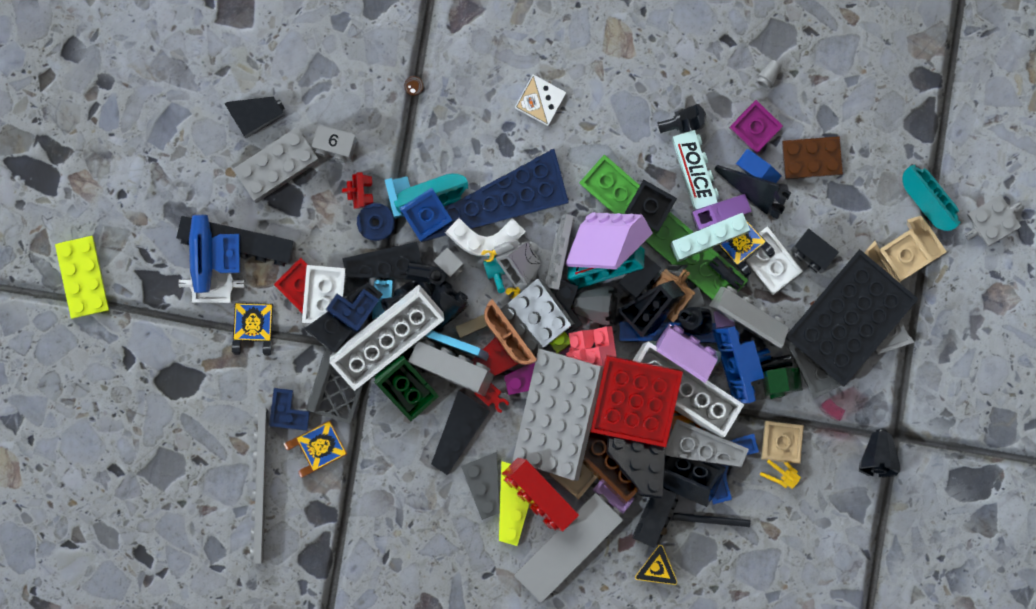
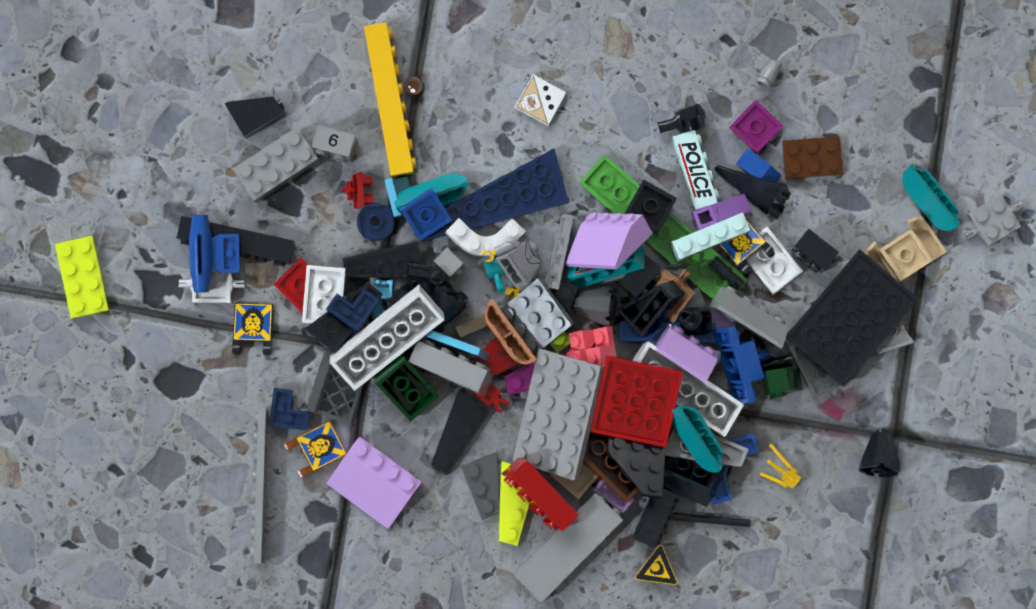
(374, 482): none -> lavender slope
(389, 100): none -> yellow brick
(698, 438): none -> teal brick
(782, 442): tan plate -> none

